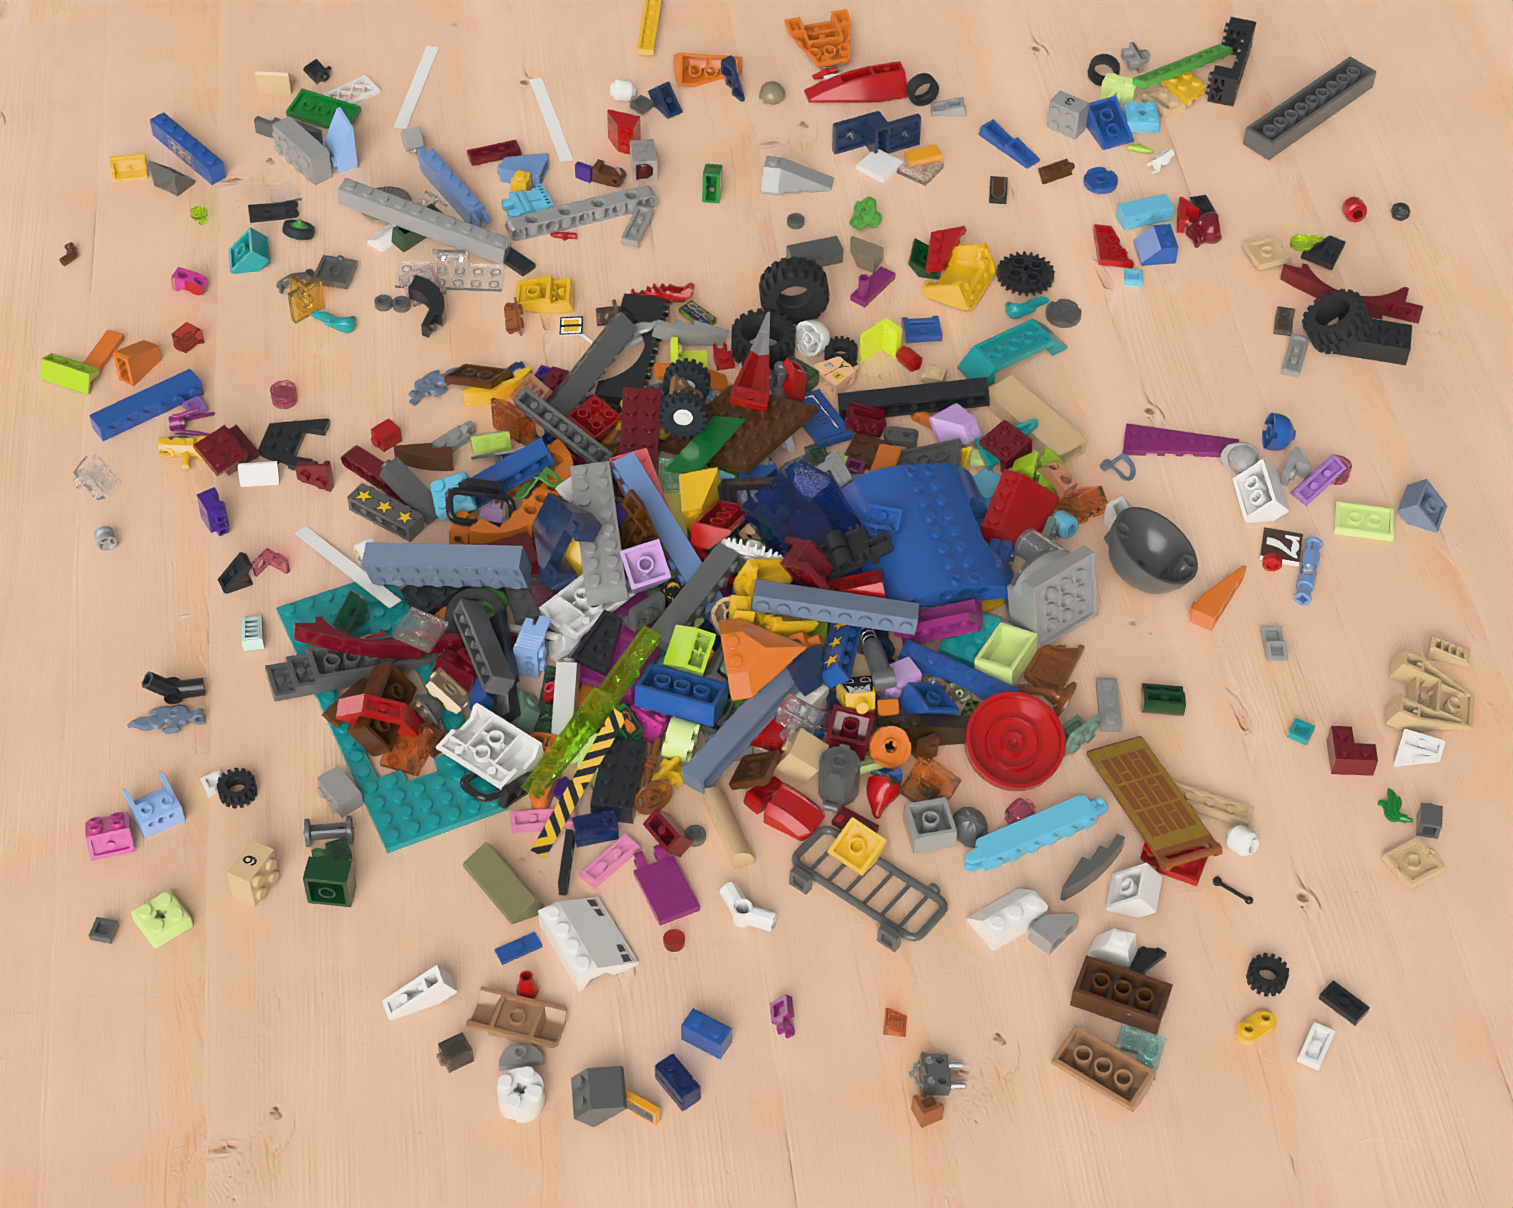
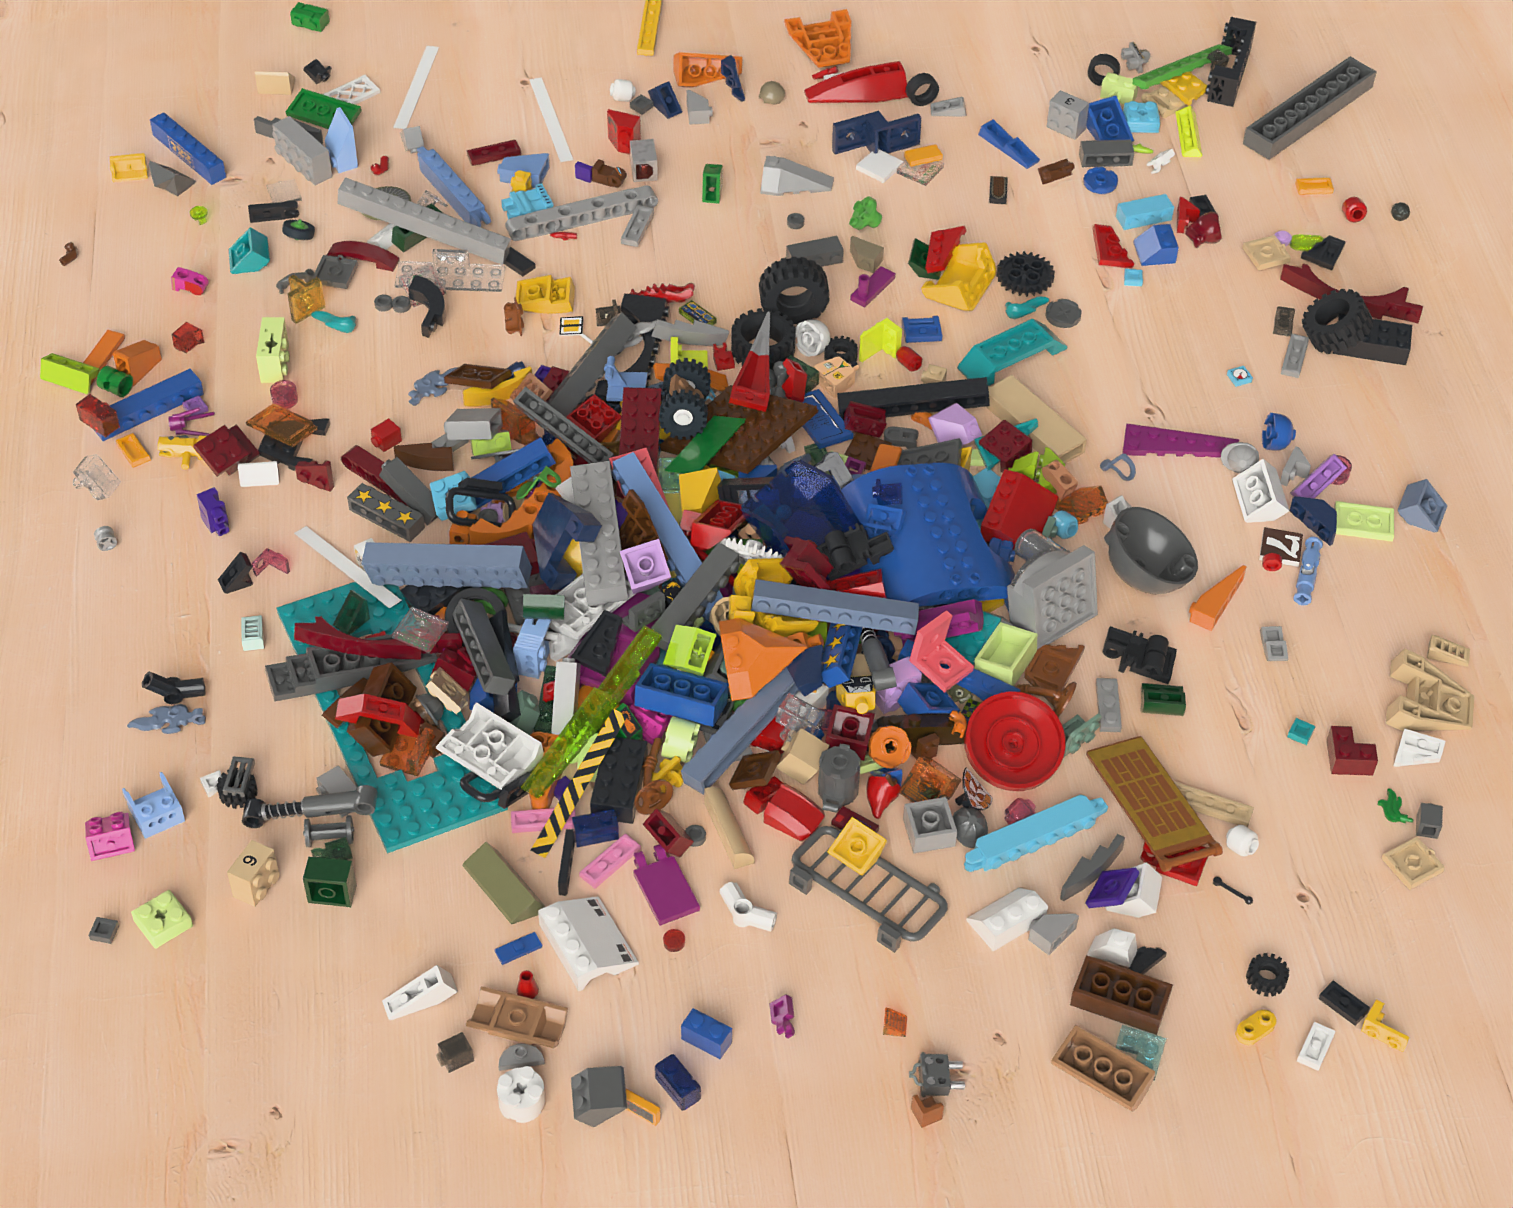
(97, 415): none -> clear red brick
(114, 381): none -> green wheel
(133, 450): none -> light orange tile
(236, 790): none -> dark grey tile
(272, 350): none -> yellowish green piece
(282, 424): none -> clear orange piece
(309, 17): none -> green brick
(359, 801): none -> piece
(364, 251): none -> dark red slope
(384, 166): none -> red arm
(473, 424): none -> light grey brick
(488, 515): none -> dark grey tile
(543, 606): none -> brick
(618, 380): none -> medium blue plate
(687, 519): none -> bracket
(698, 108): none -> light grey slope
(886, 707): orange slope -> none
(887, 493): none -> clear blue bracket
(932, 650): none -> coral bracket
(960, 722): none -> orange arm
(975, 794): none -> shield
(1106, 153): none -> dark grey brick
(1112, 888): none -> dark purple tile
(1144, 656): none -> black plate
(1188, 132): none -> neon yellow slope
(1218, 58): none -> clear smoke bracket
(1239, 376): none -> medium azure tile
(1284, 237): none -> lavender plate
(1314, 186): none -> light orange tile
(1316, 516): none -> dark blue slope
(1377, 1030): none -> yellow bracket

